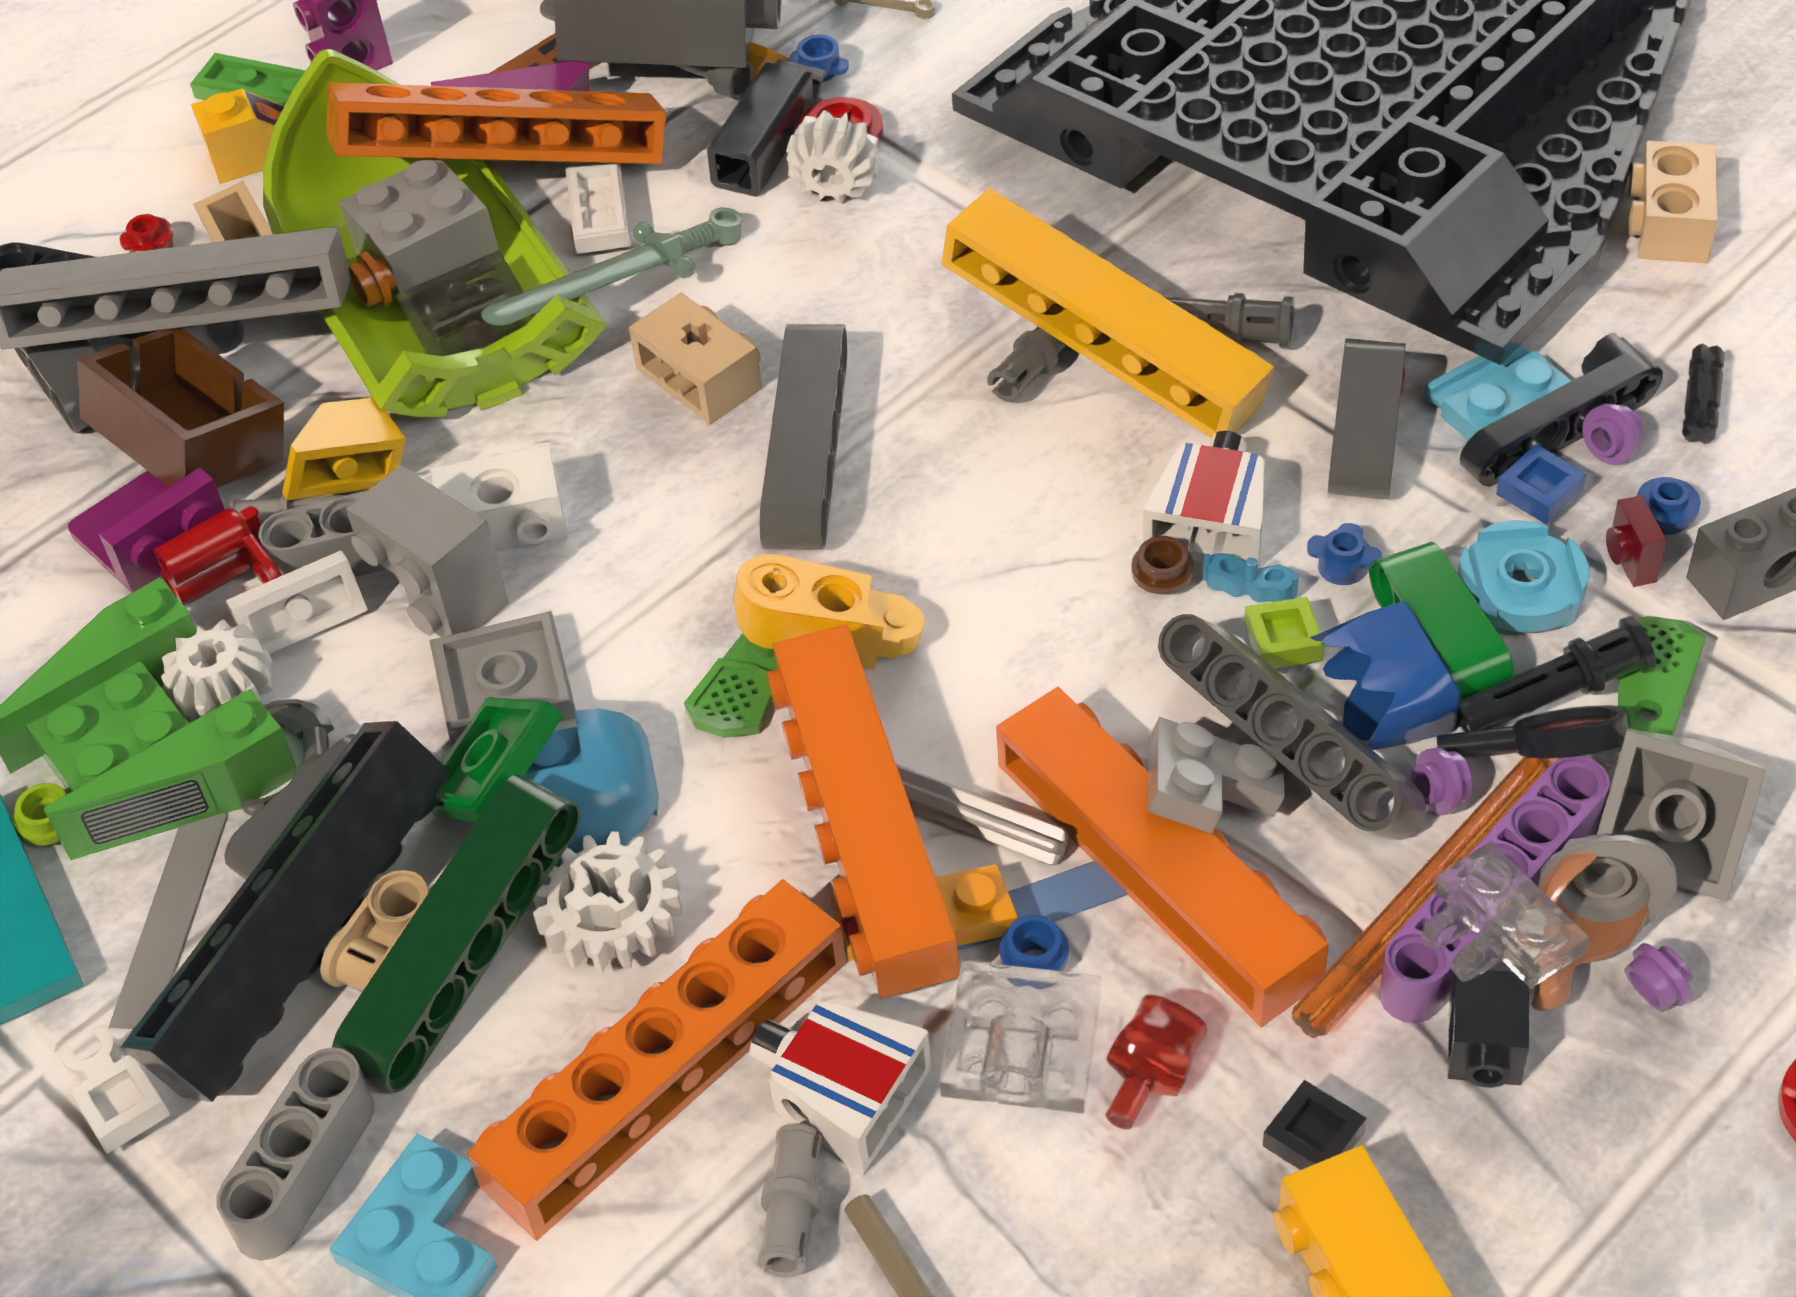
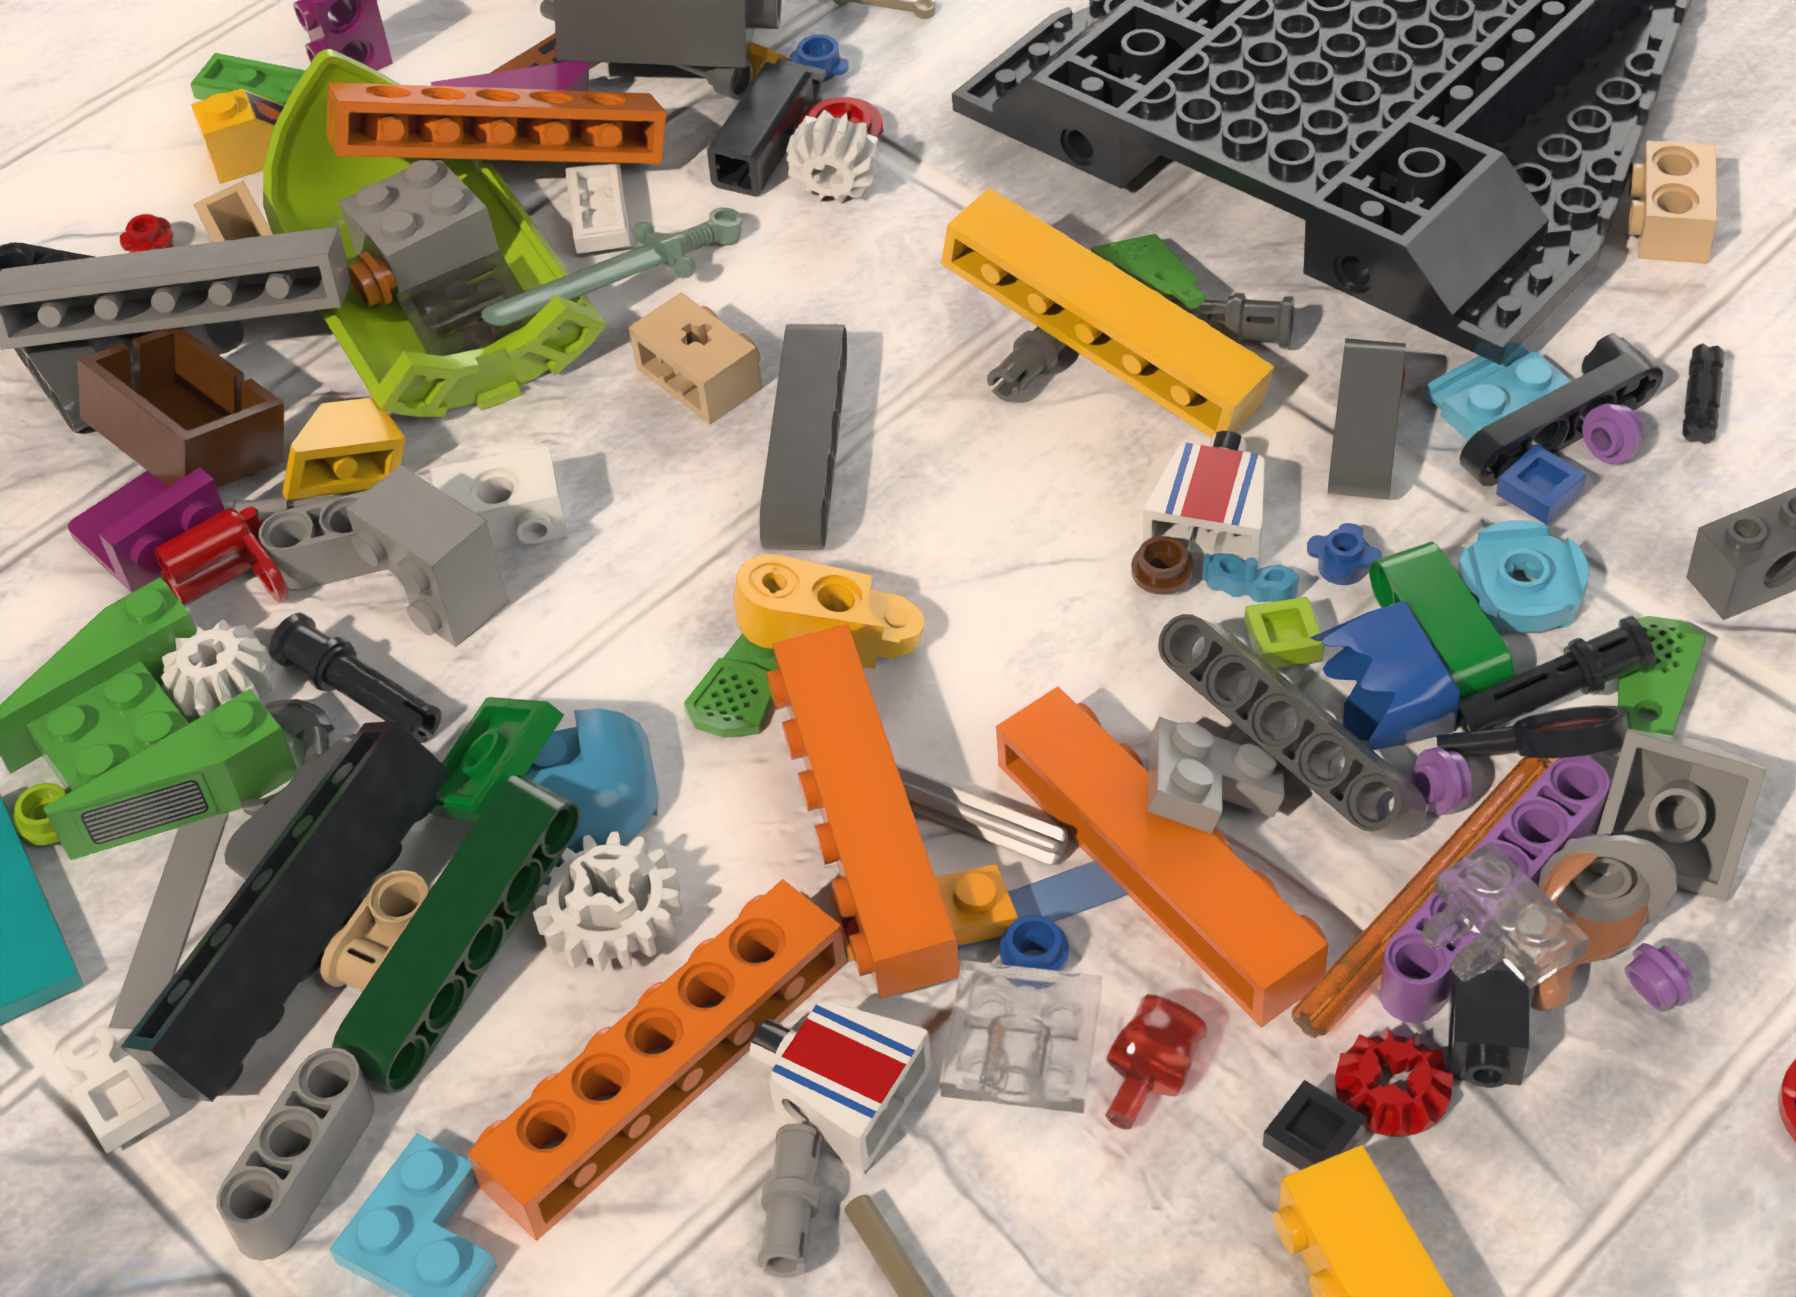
(300, 602): white plate -> none
(335, 666): none -> black pin
(501, 661): light grey tile -> none
(1155, 266): none -> bright green piece
(1388, 1108): none -> red gear
(1636, 541): dark red plate -> none
(1671, 503): blue plate -> none

